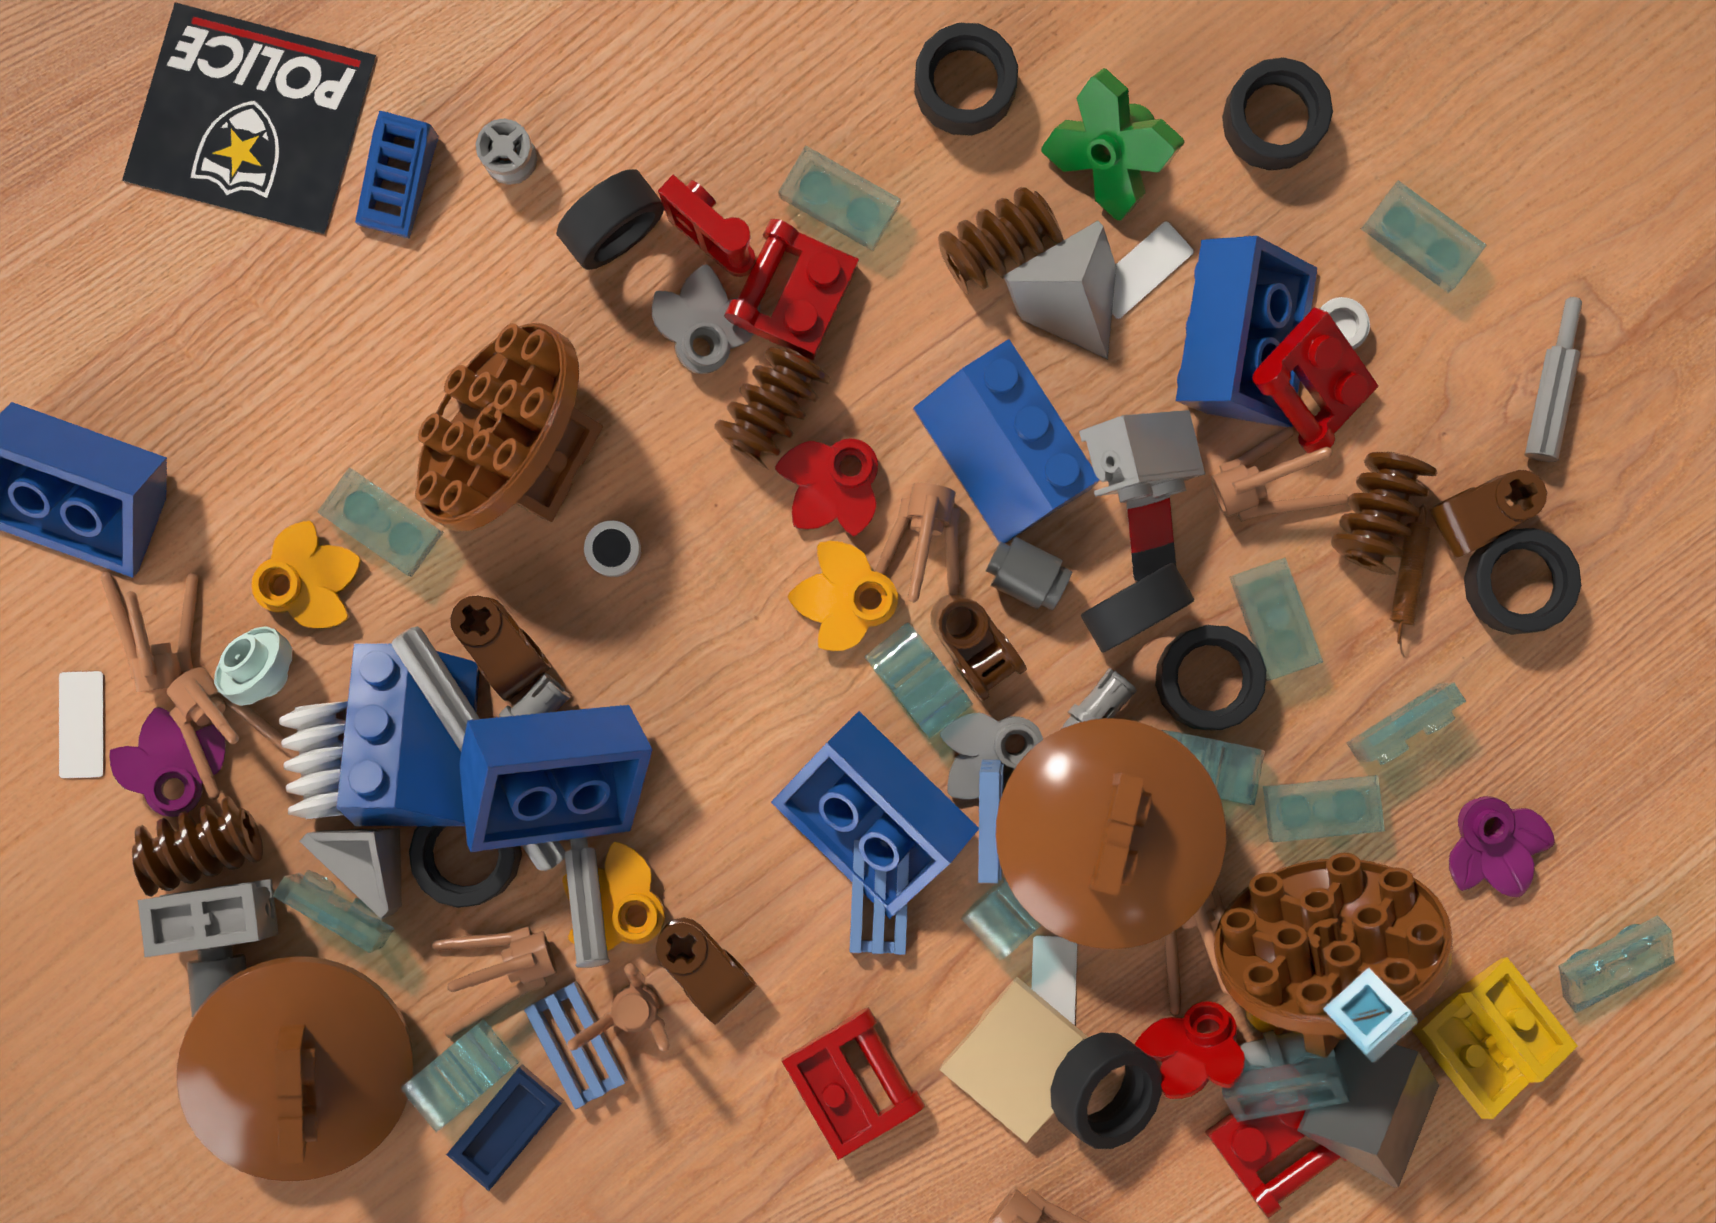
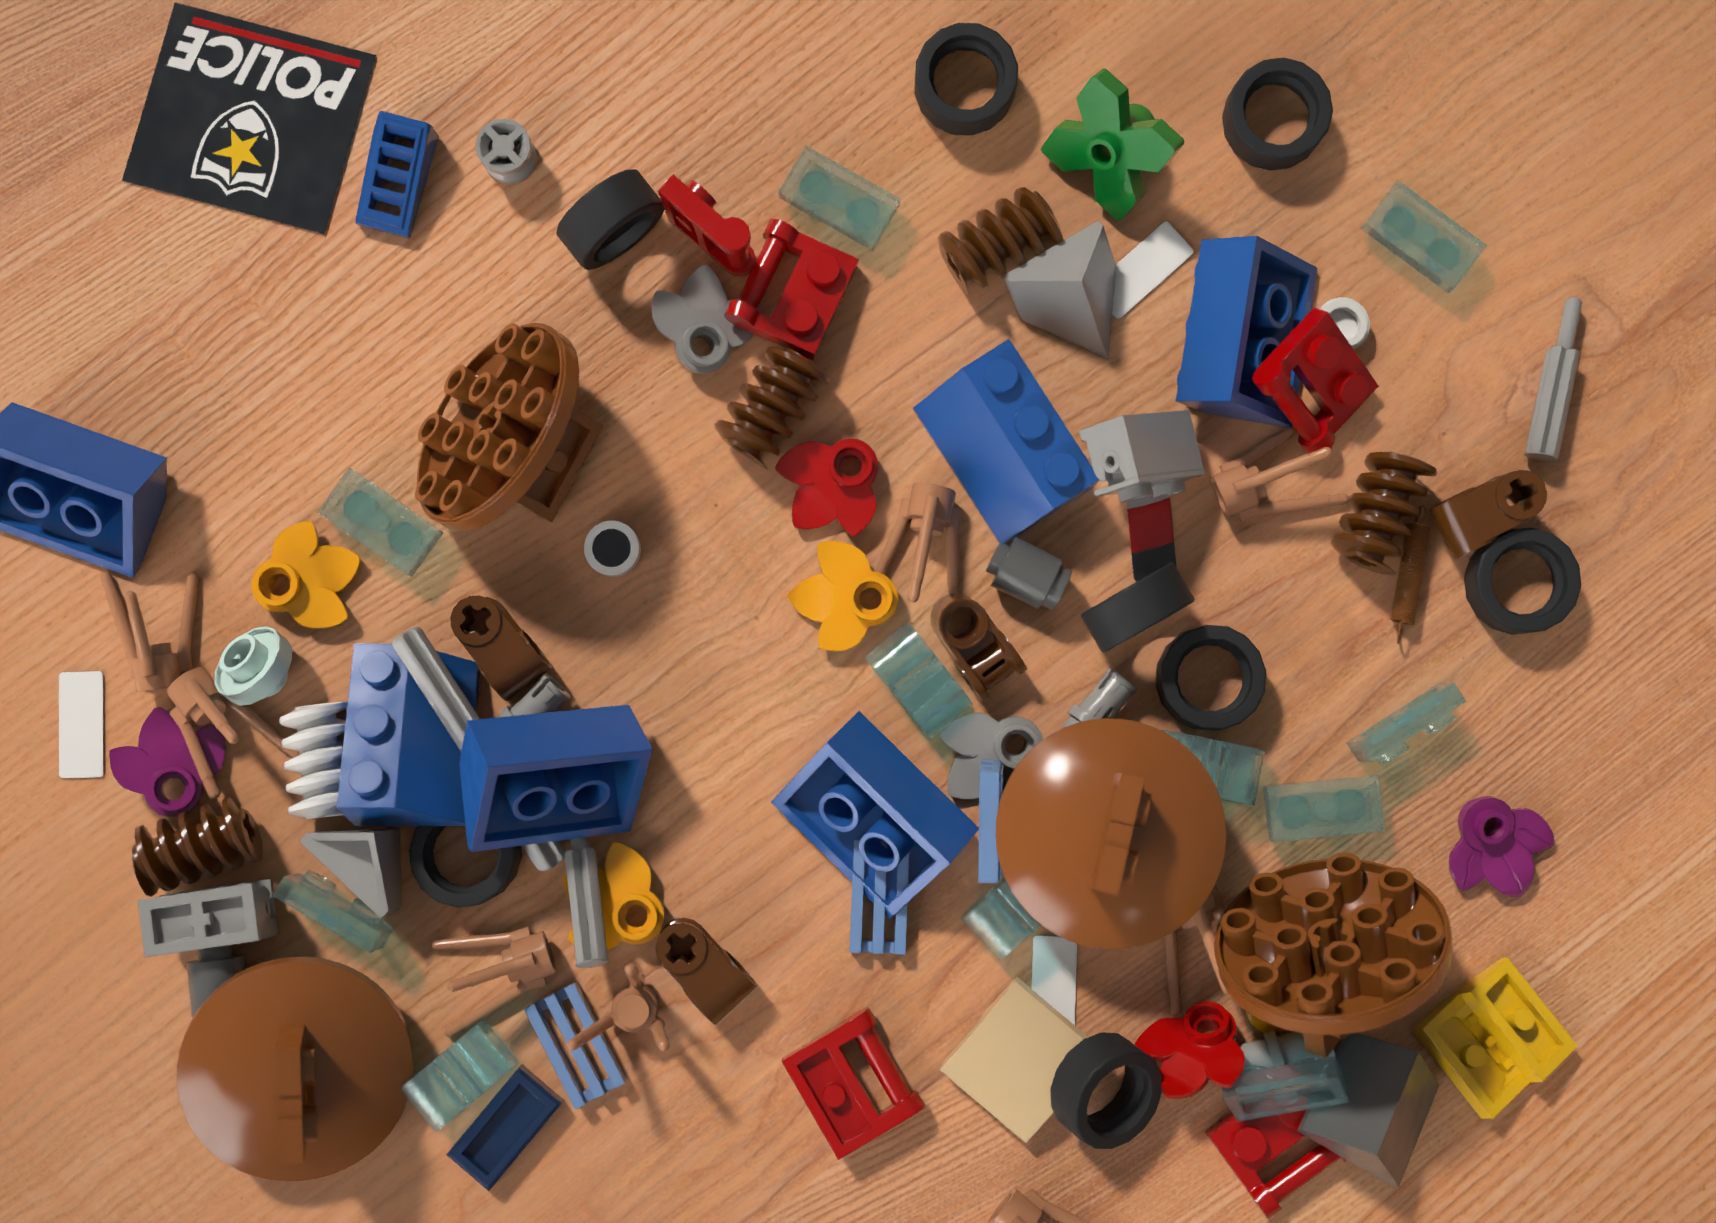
(1276, 618): clear light blue plate -> none
(1374, 1034): medium azure slope -> none
(1617, 963): clear light blue plate -> none

